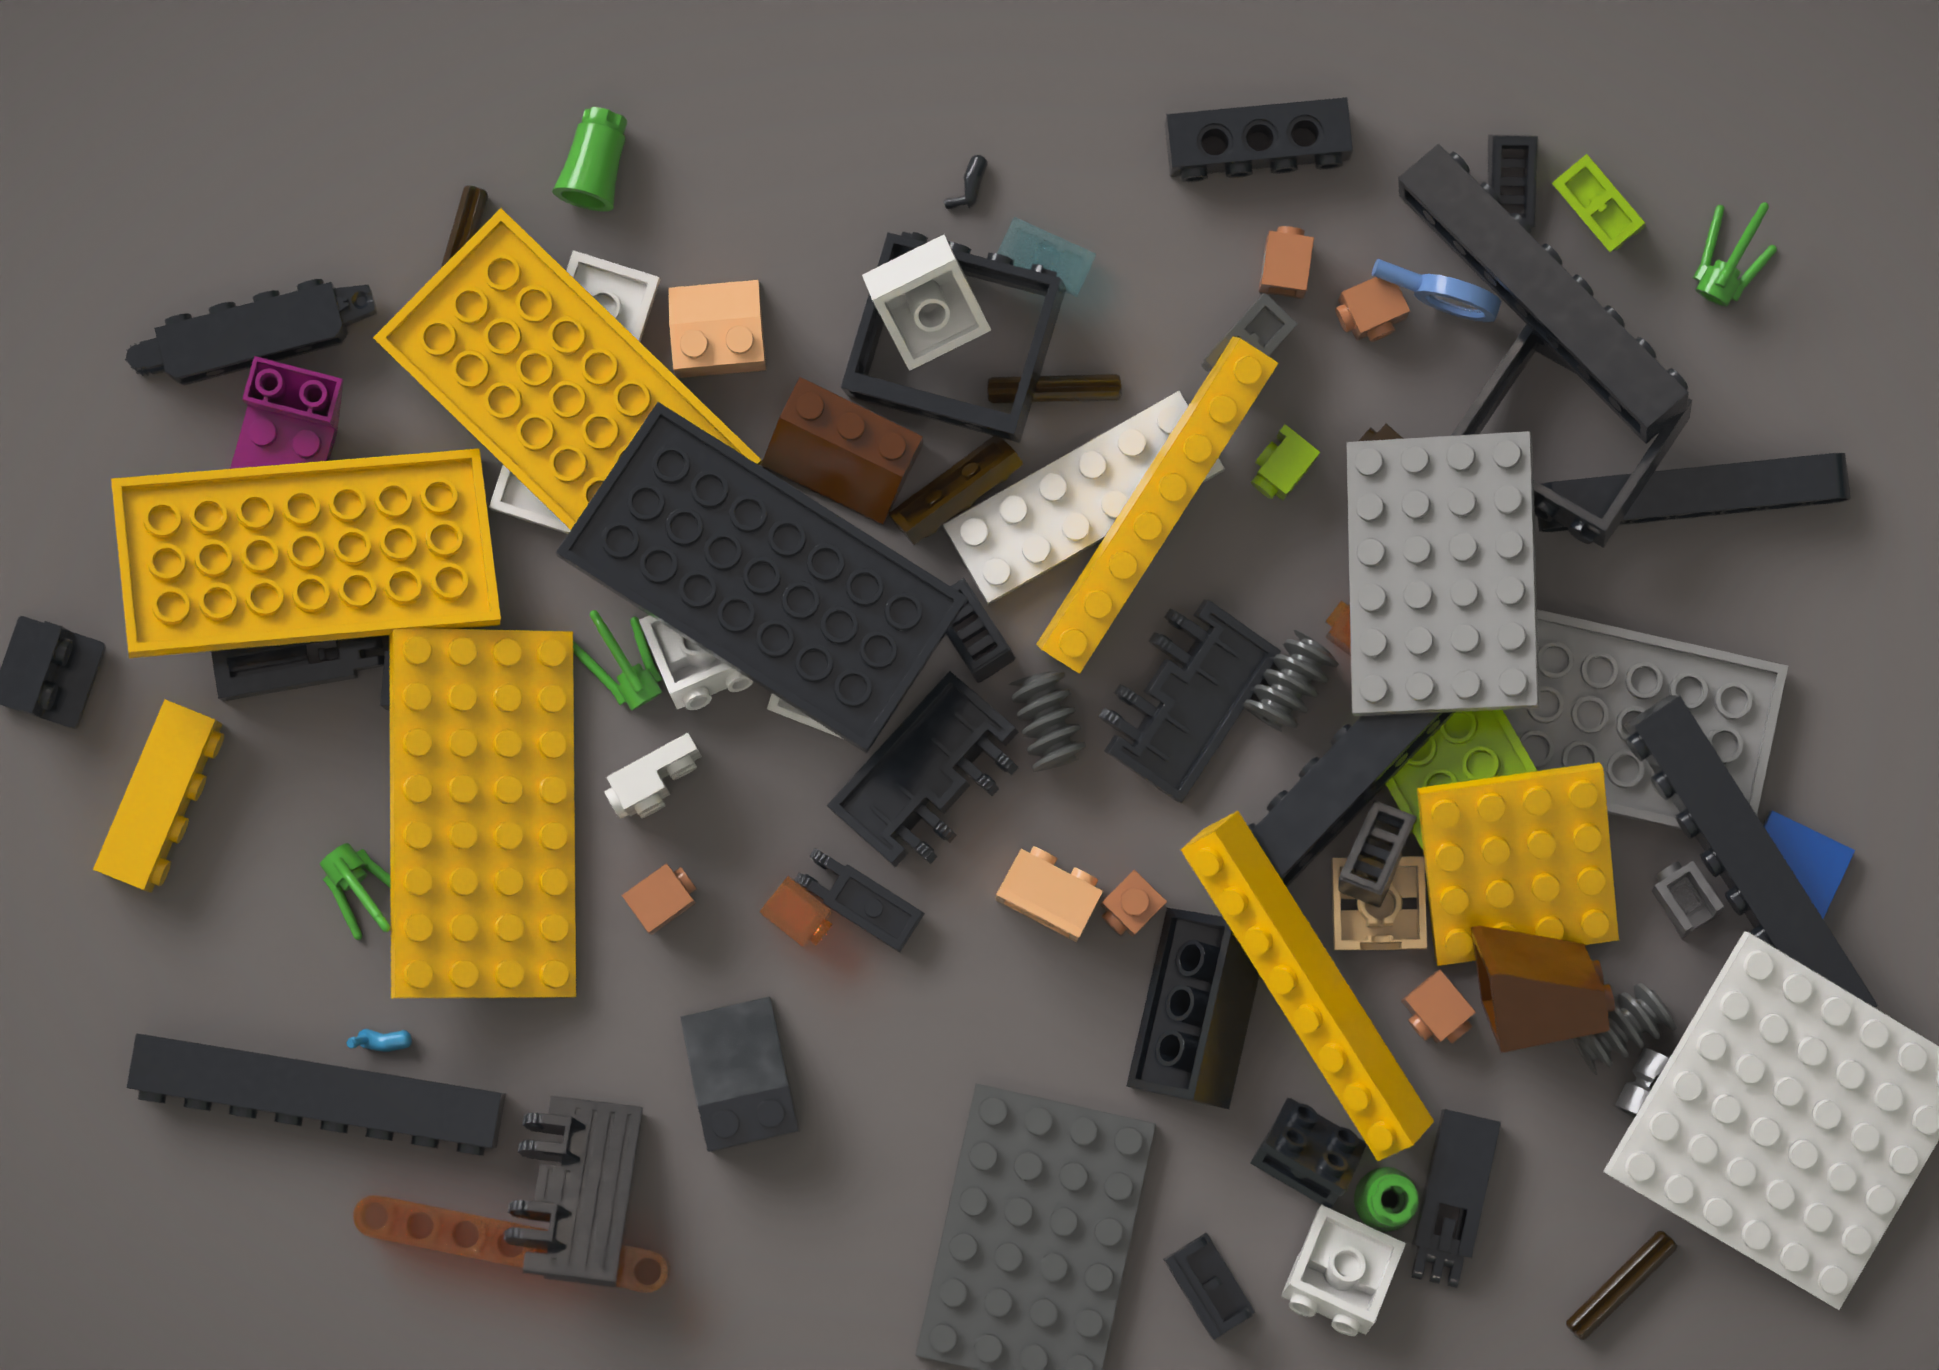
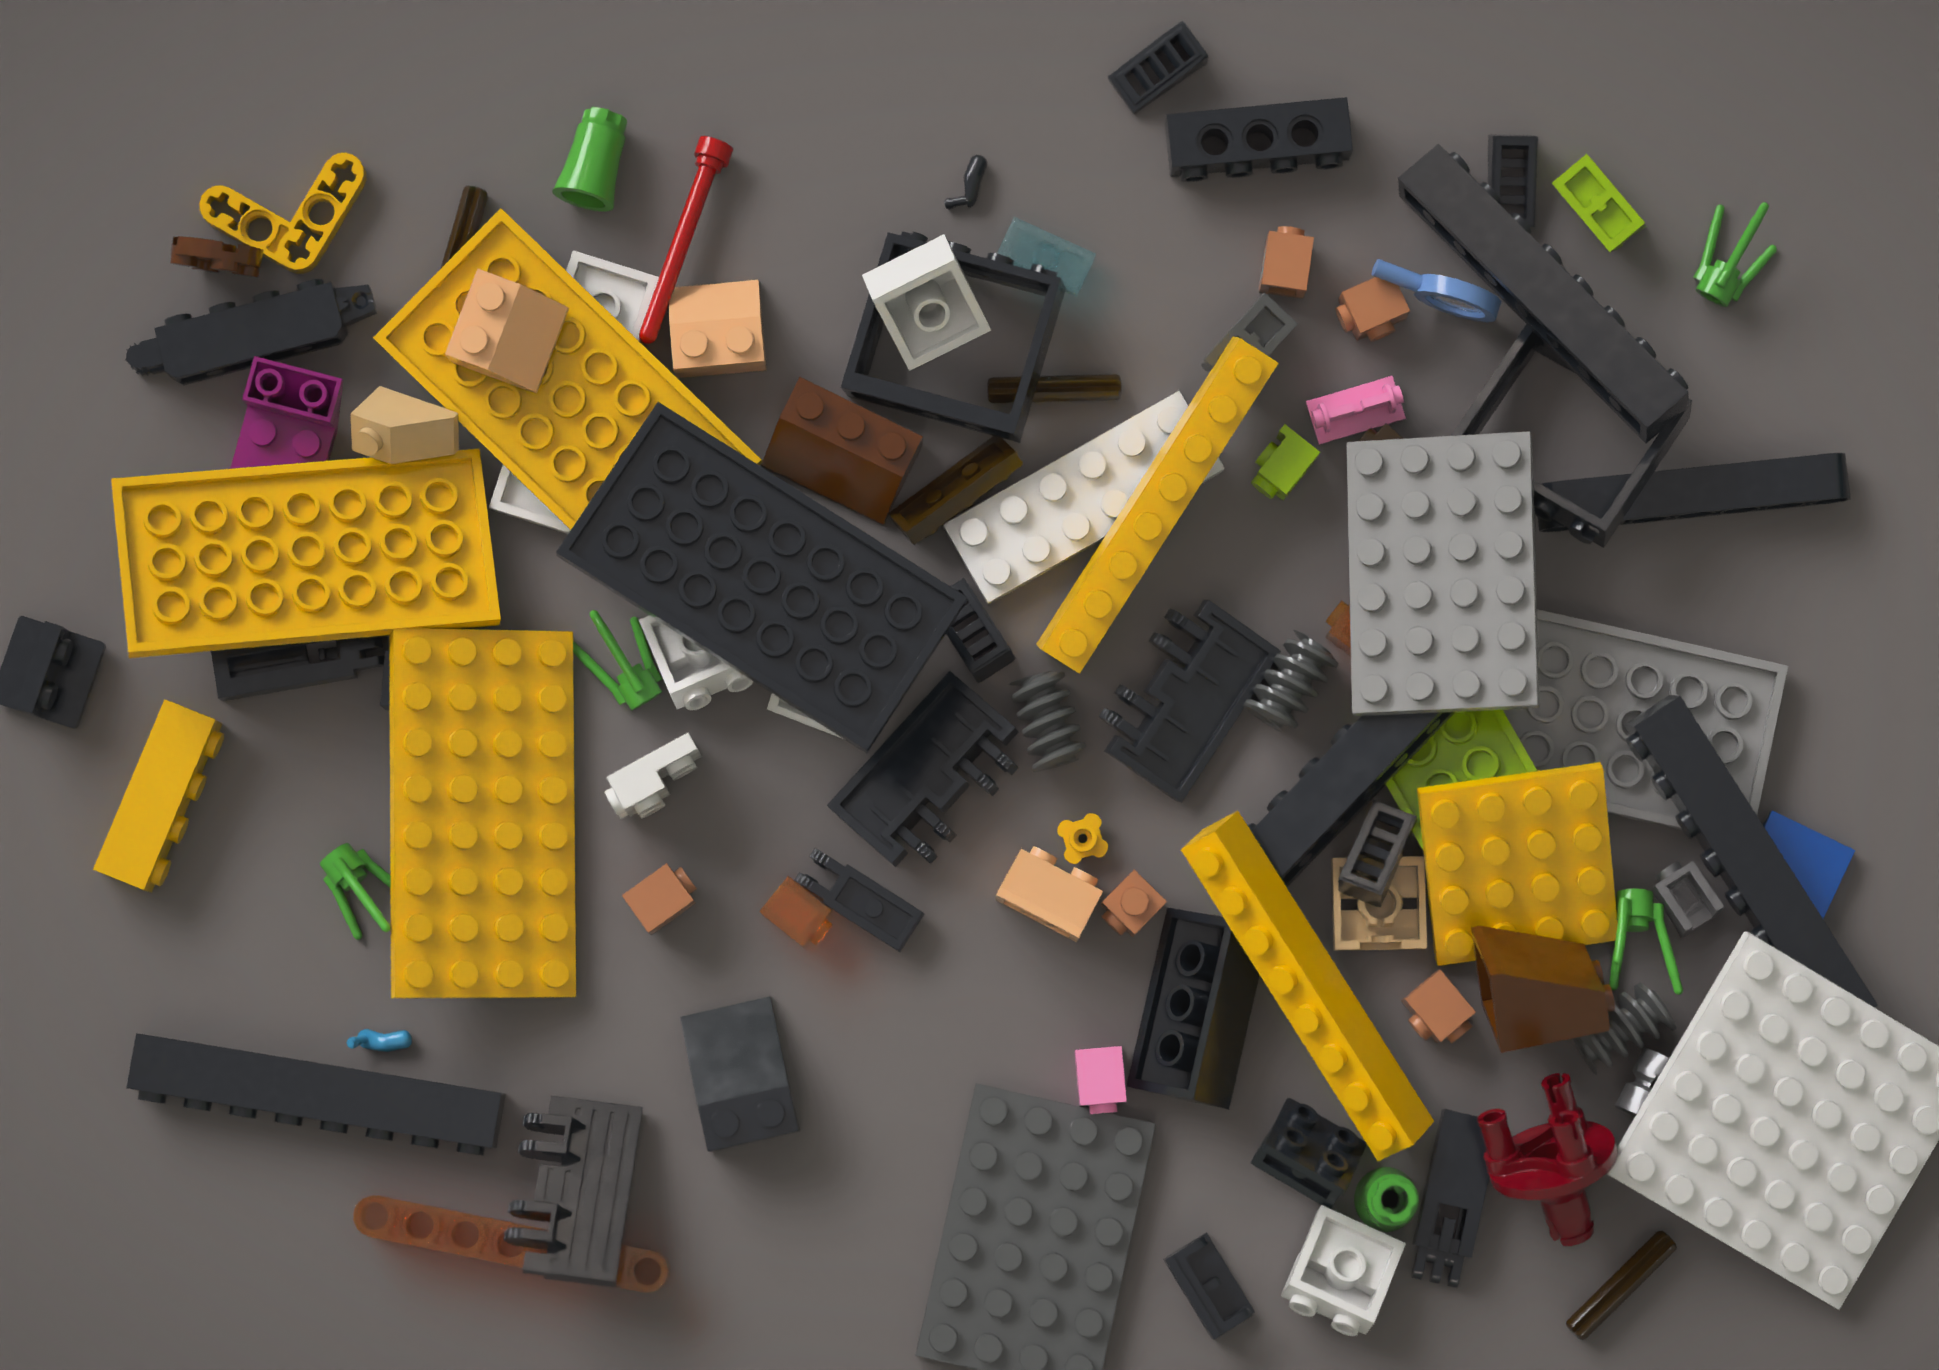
(215, 256): none -> reddish brown plate
(285, 232): none -> yellow beam
(402, 428): none -> tan slope
(506, 331): none -> light nougat slope
(711, 158): none -> red piece
(1072, 830): none -> yellow plate
(1100, 1078): none -> bright pink brick
(1163, 44): none -> black slope
(1356, 409): none -> bright pink hinge
(1551, 1160): none -> dark red piece
(1634, 912): none -> bright green plant

